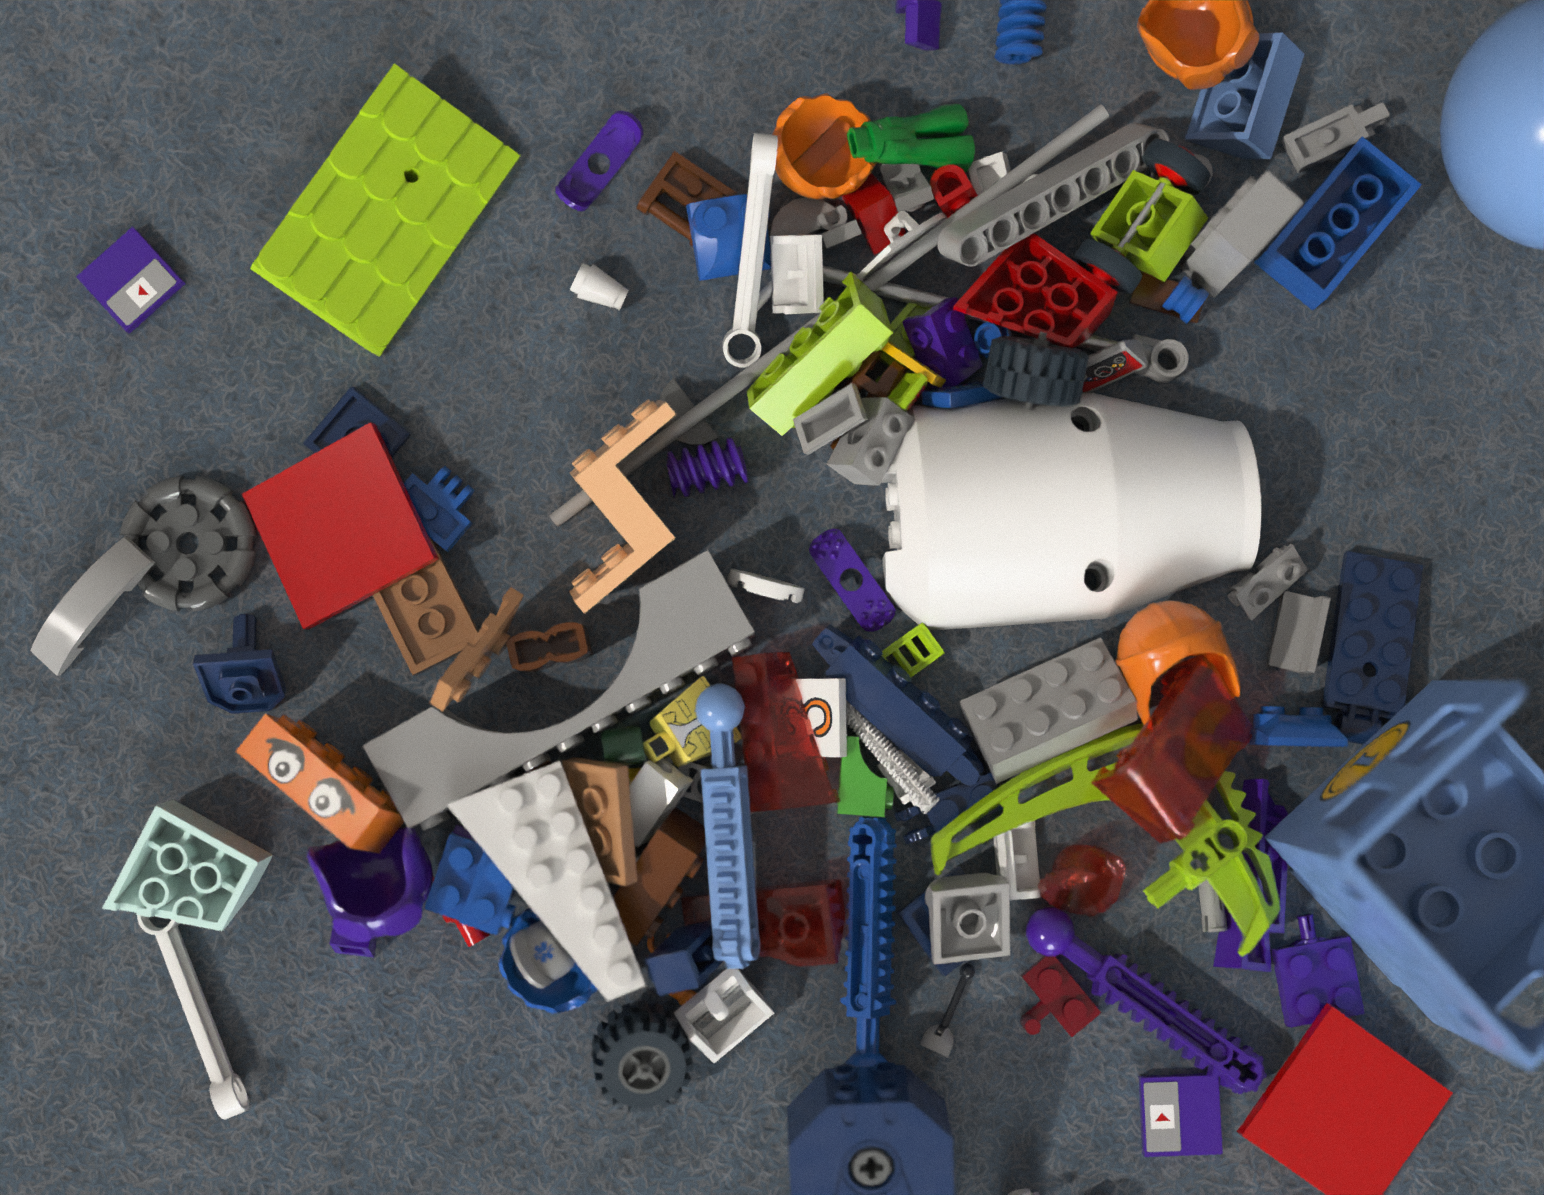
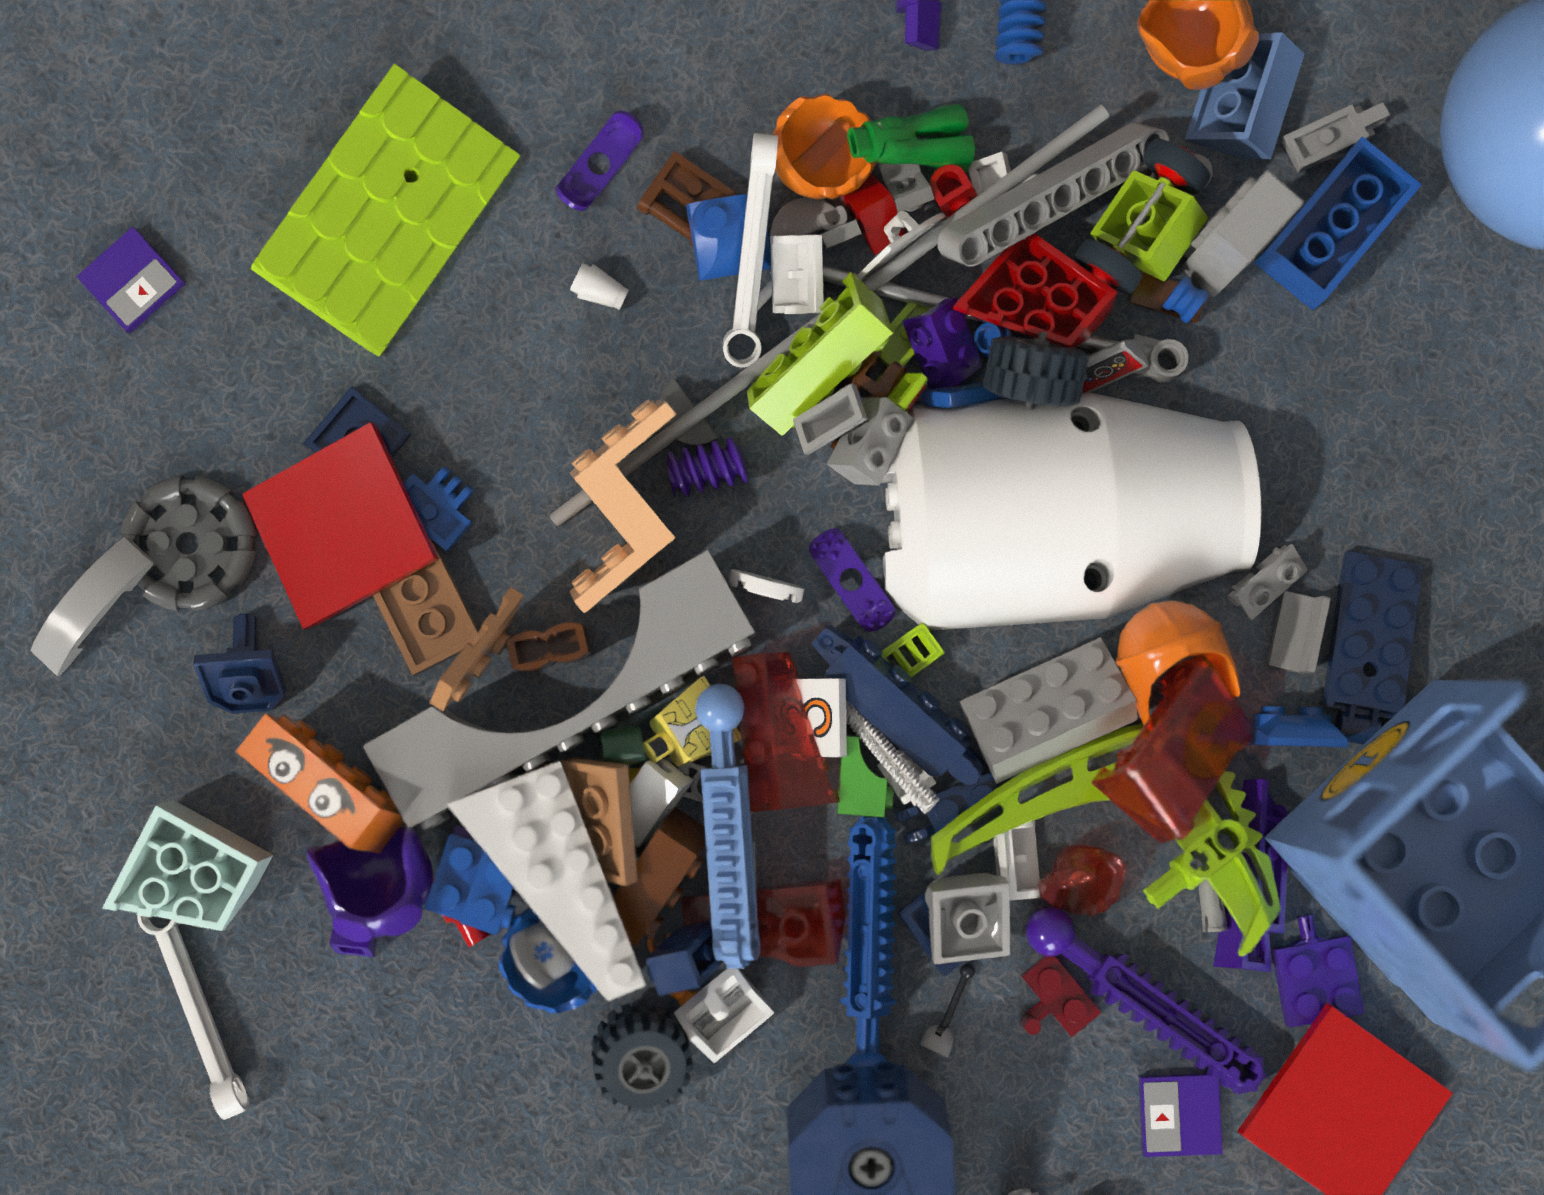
(913, 364): yellow piece -> none

